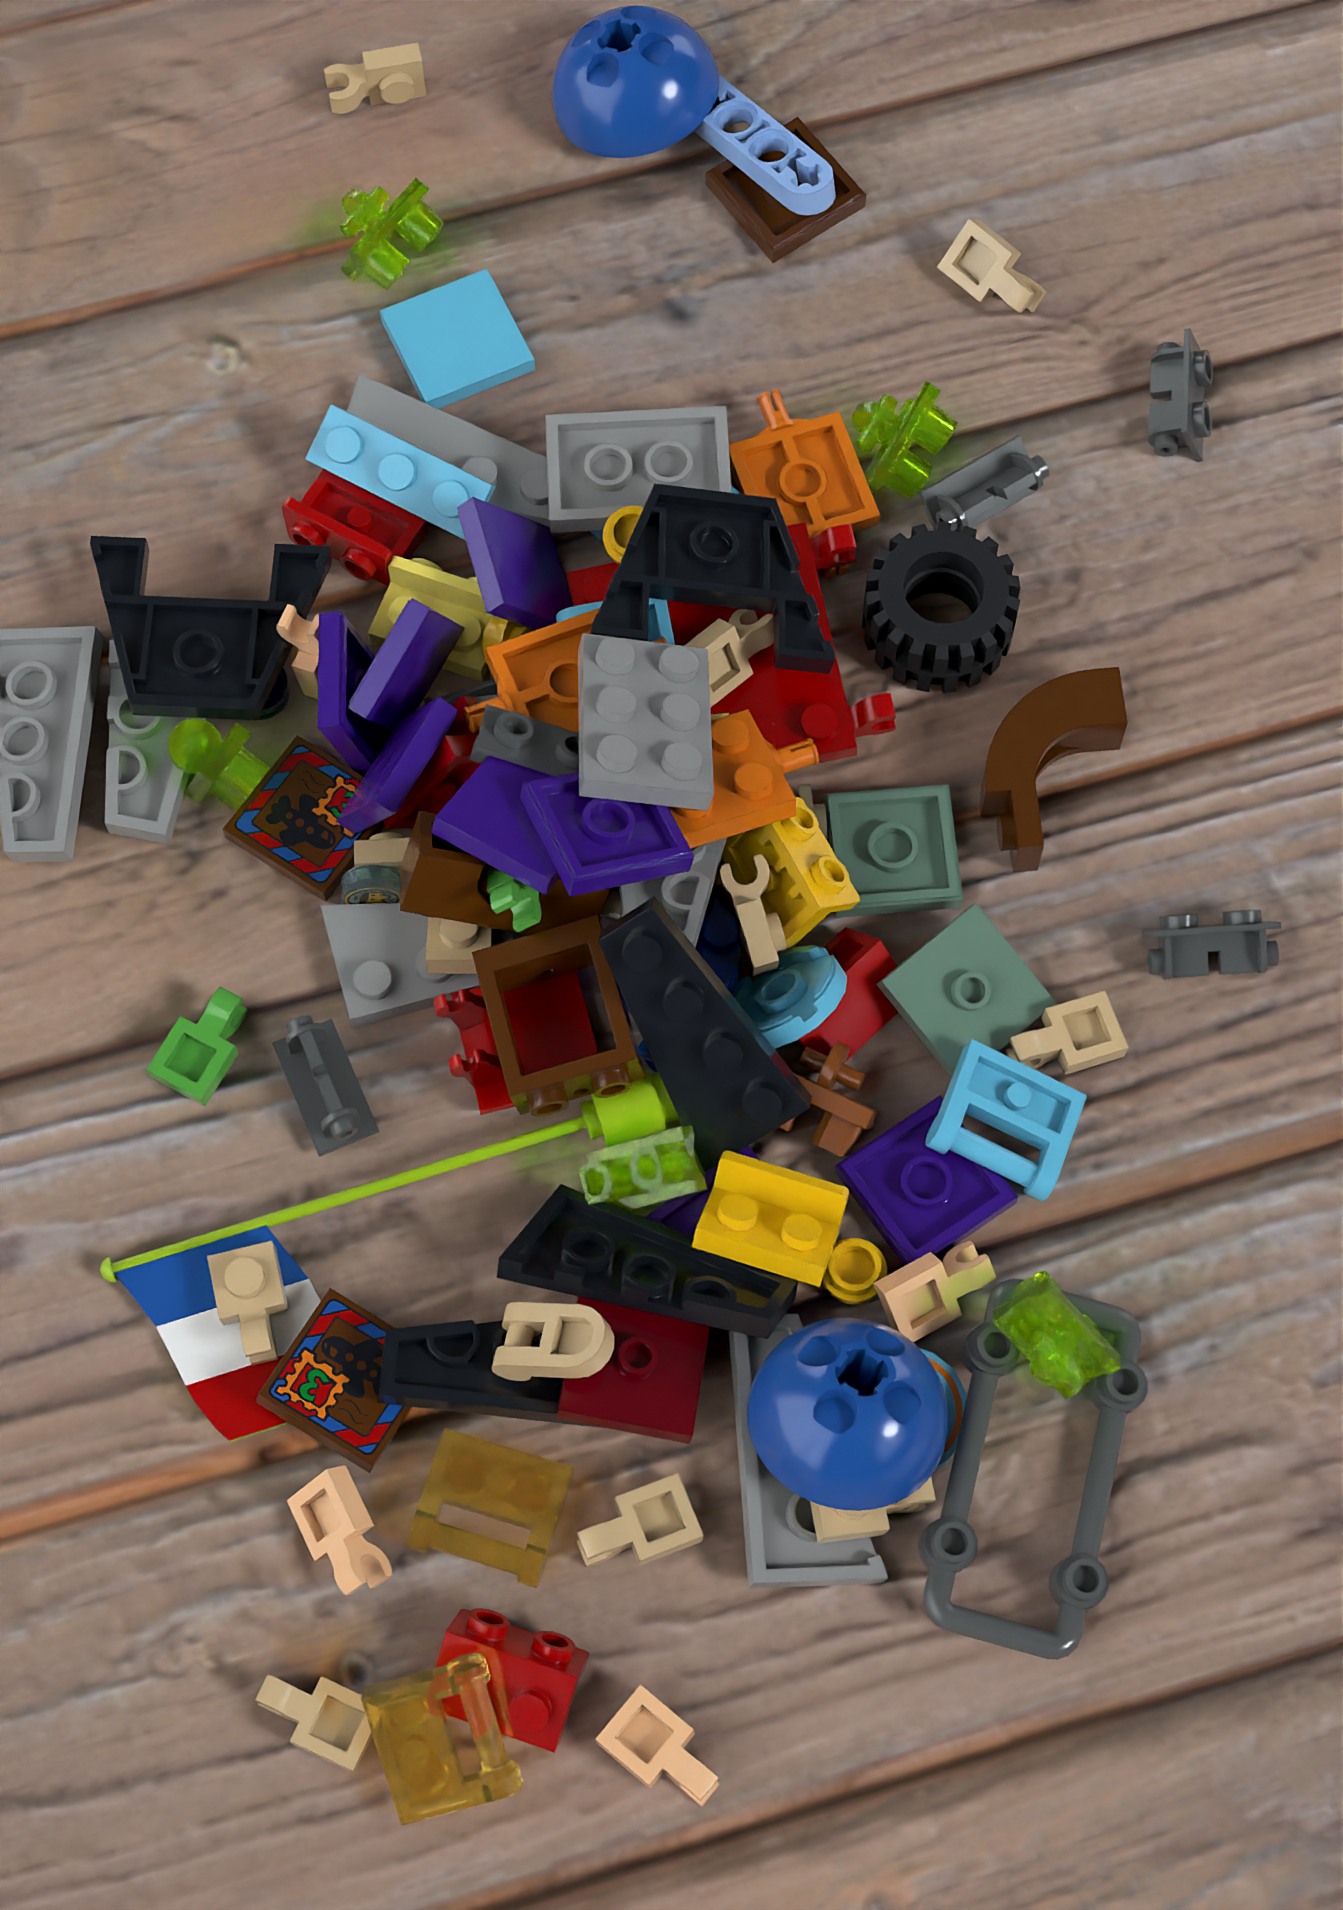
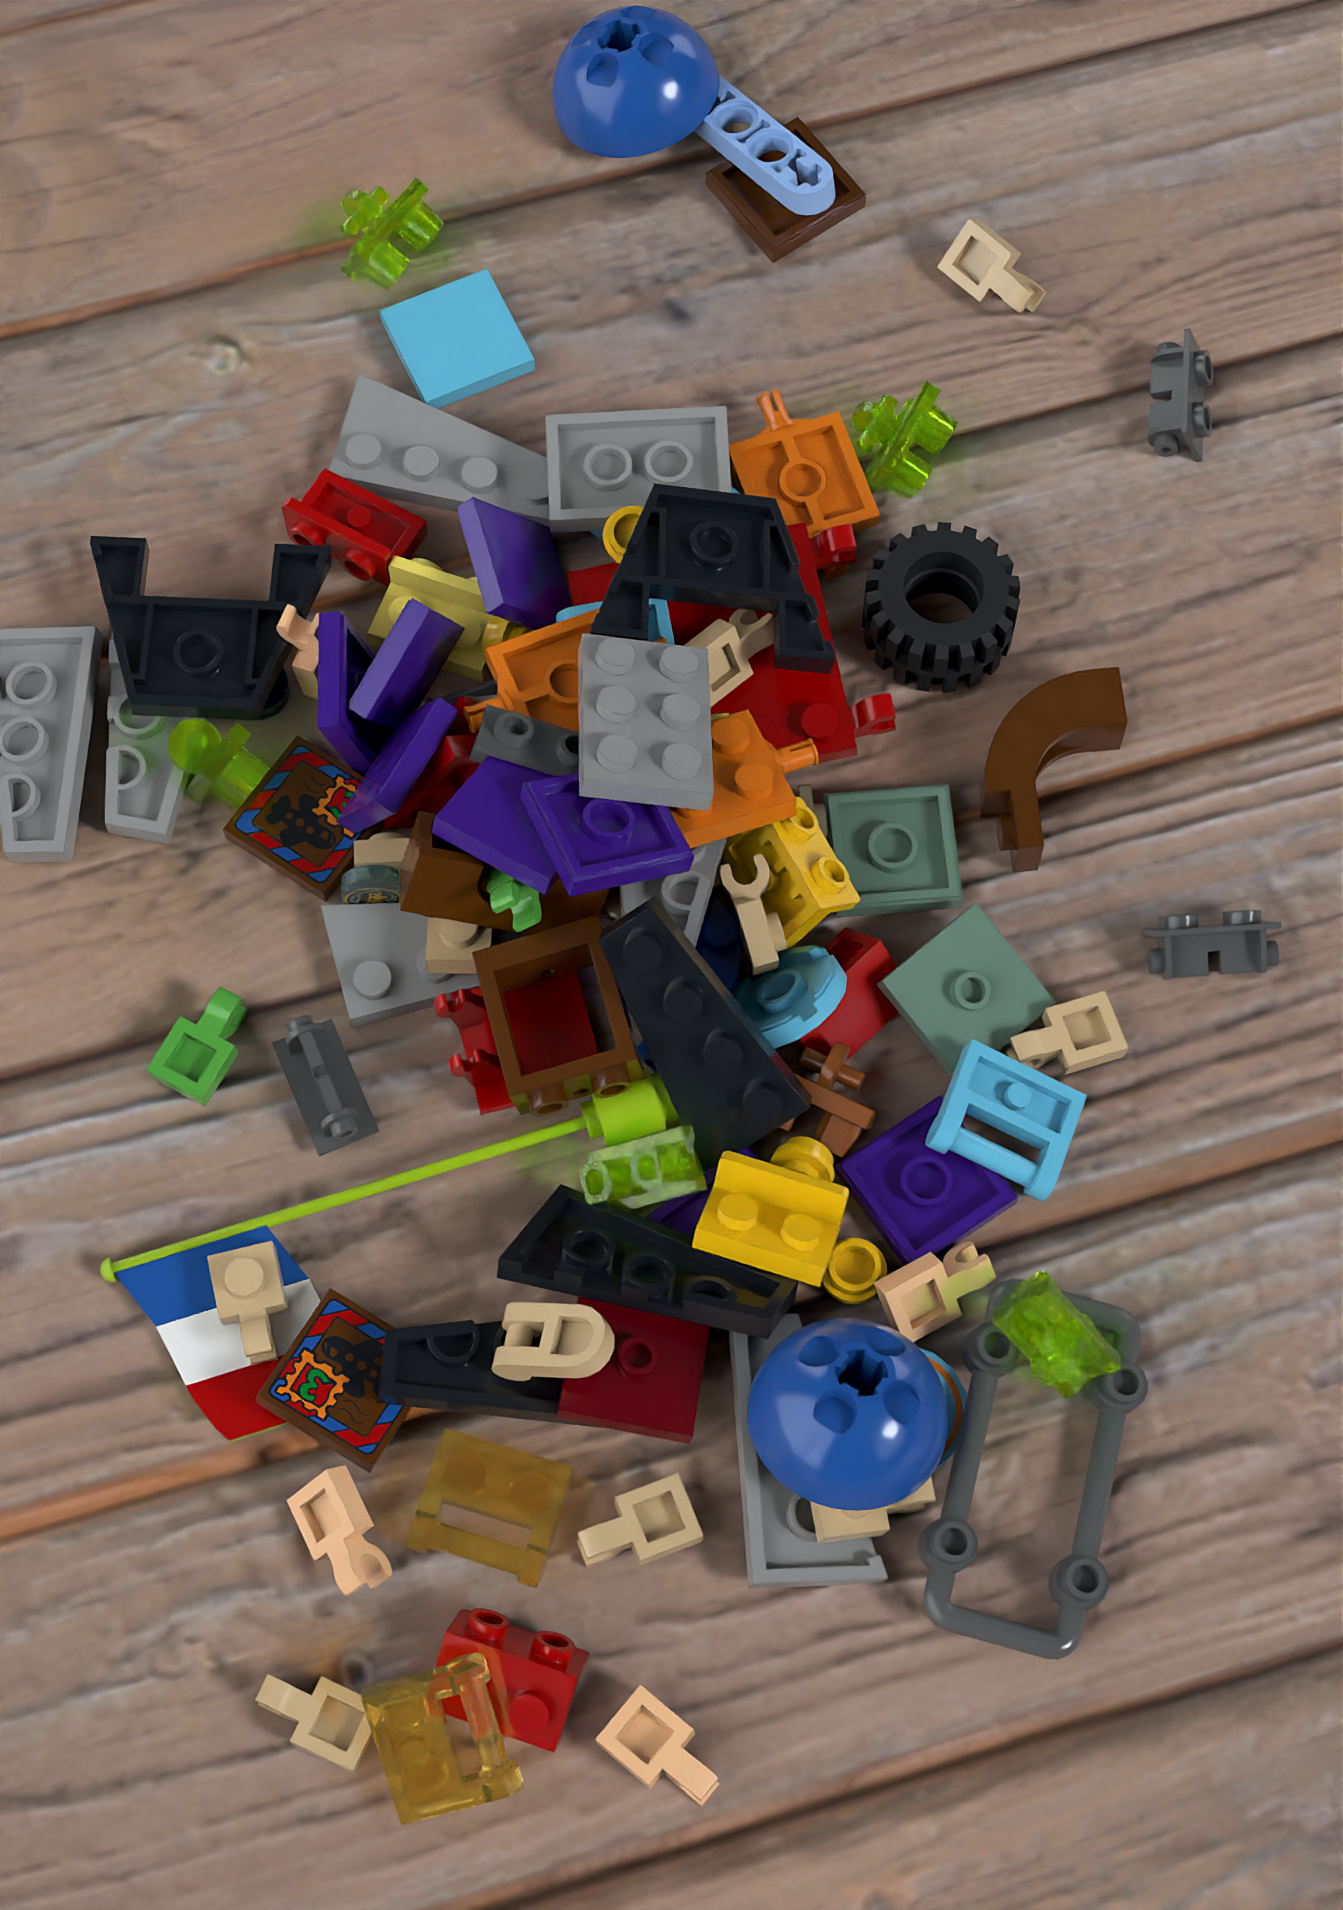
(384, 76): tan plate -> none
(395, 469): medium azure plate -> none
(805, 1156): none -> yellow plate
(984, 486): dark grey hinge -> none

